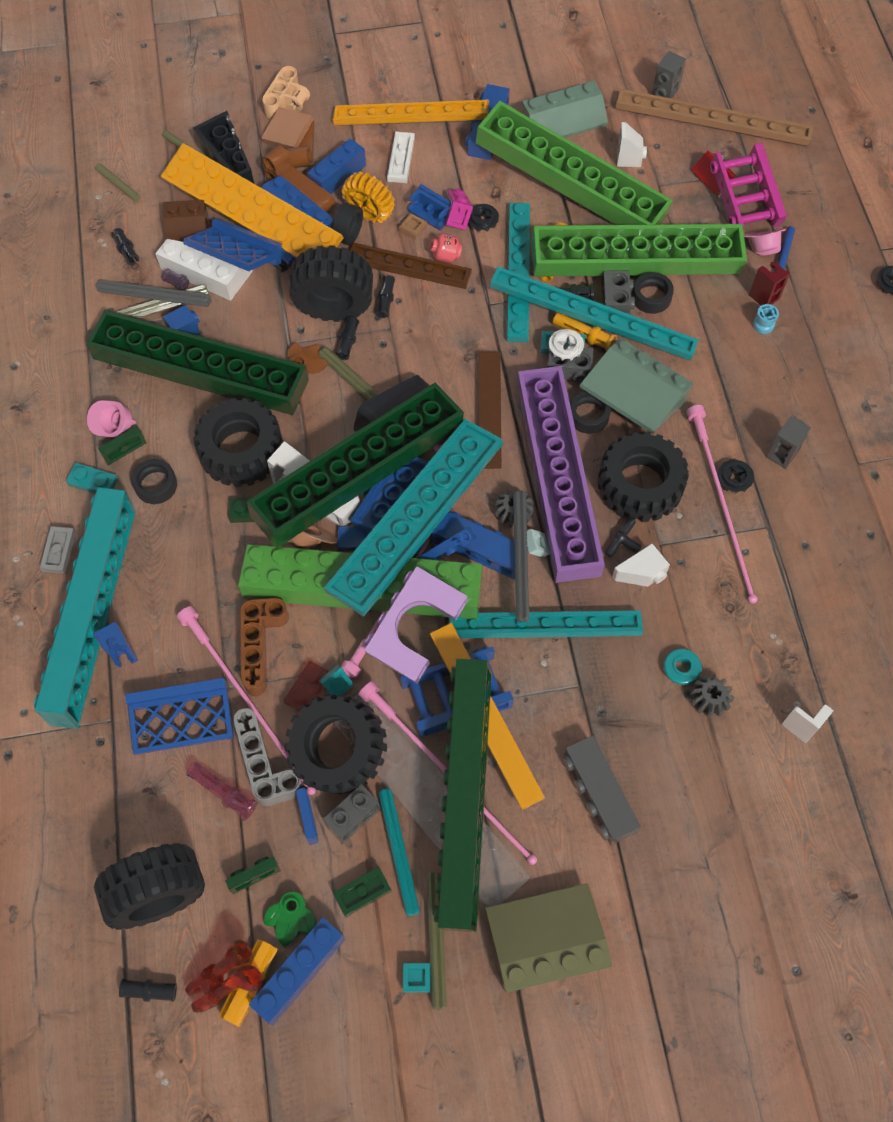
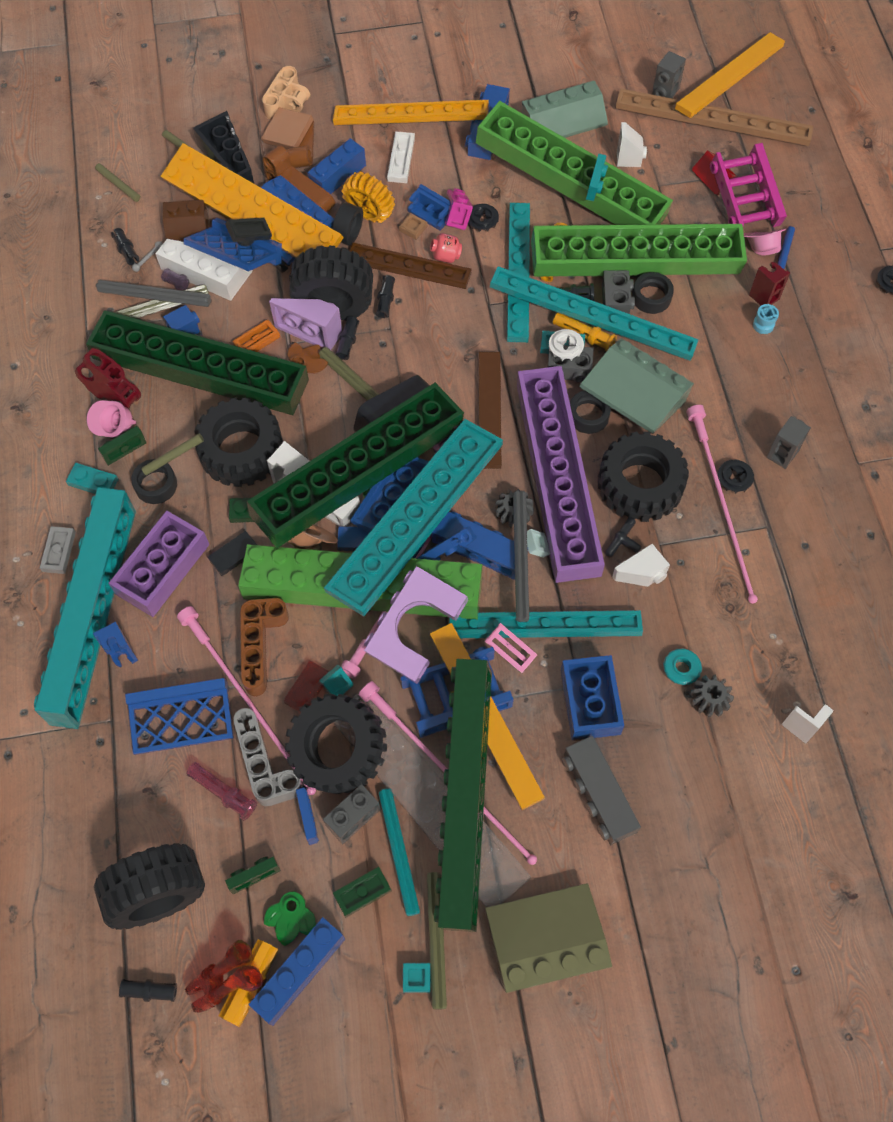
(107, 379): none -> dark red piece
(136, 267): none -> light grey hinge
(159, 563): none -> medium lavender brick
(172, 454): none -> olive bar
(231, 554): none -> black tile
(248, 230): none -> pearl dark grey tile
(258, 340): none -> orange tile
(308, 320): none -> lavender slope
(527, 661): none -> bright pink tile
(592, 697): none -> blue brick
(599, 171): none -> teal plate
(729, 75): none -> light orange tile

